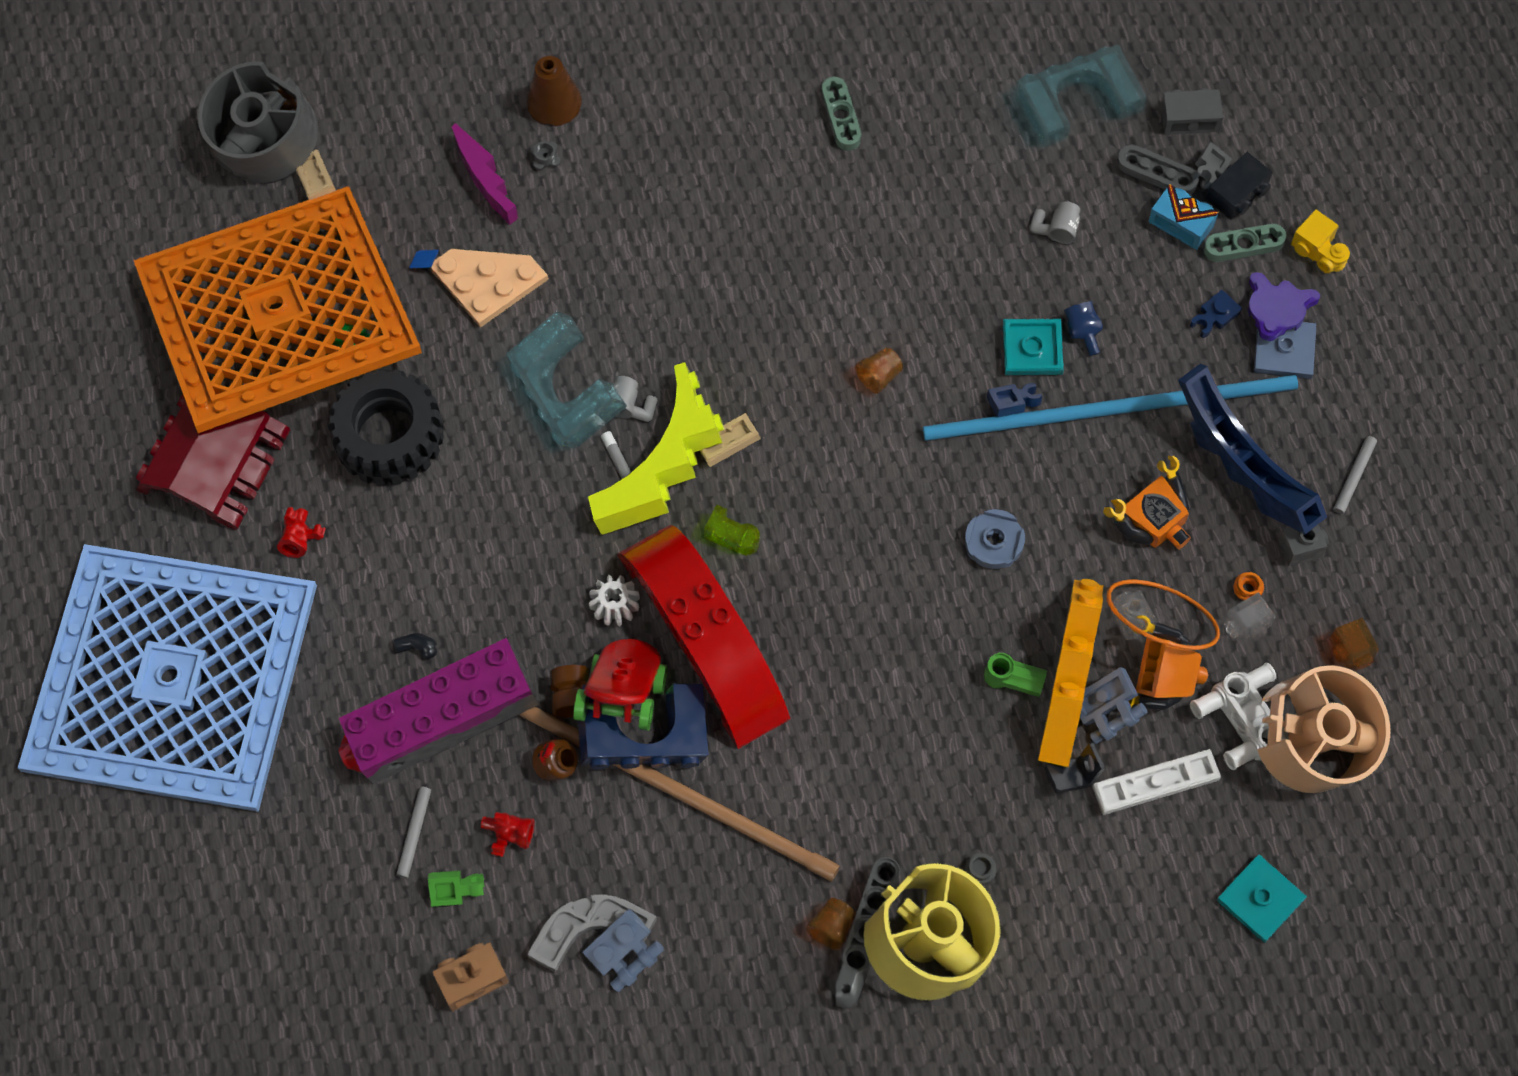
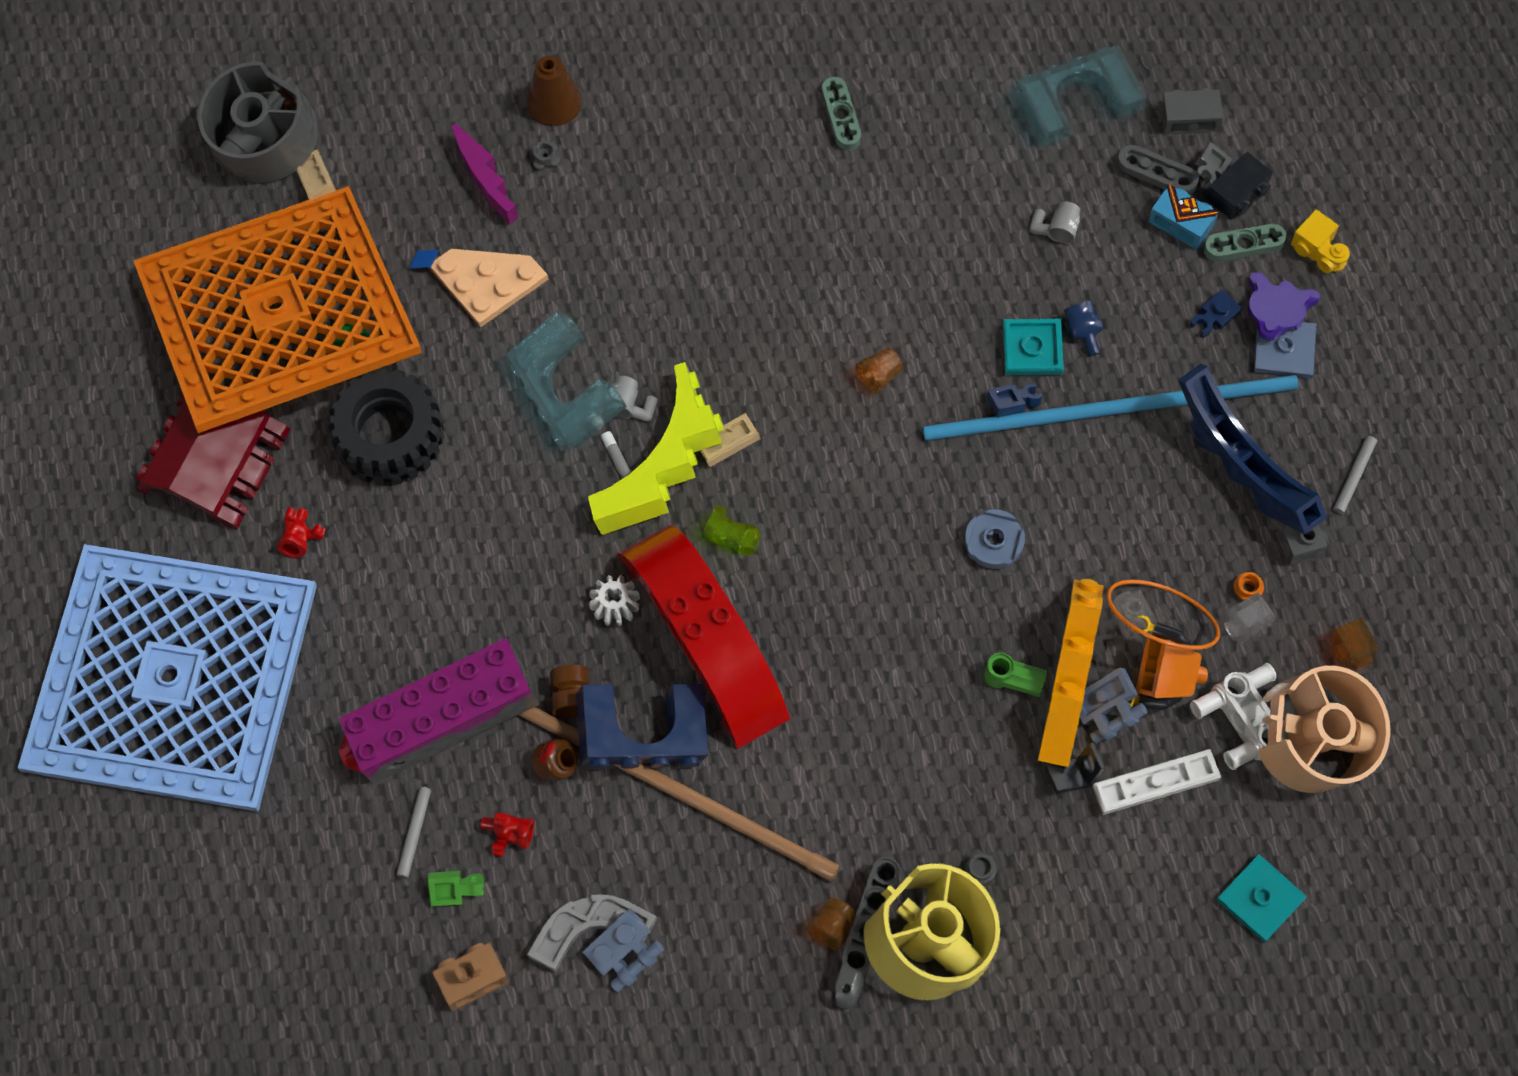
(417, 641): black arm -> none
(622, 679): red piece -> none
(1156, 511): torso -> none

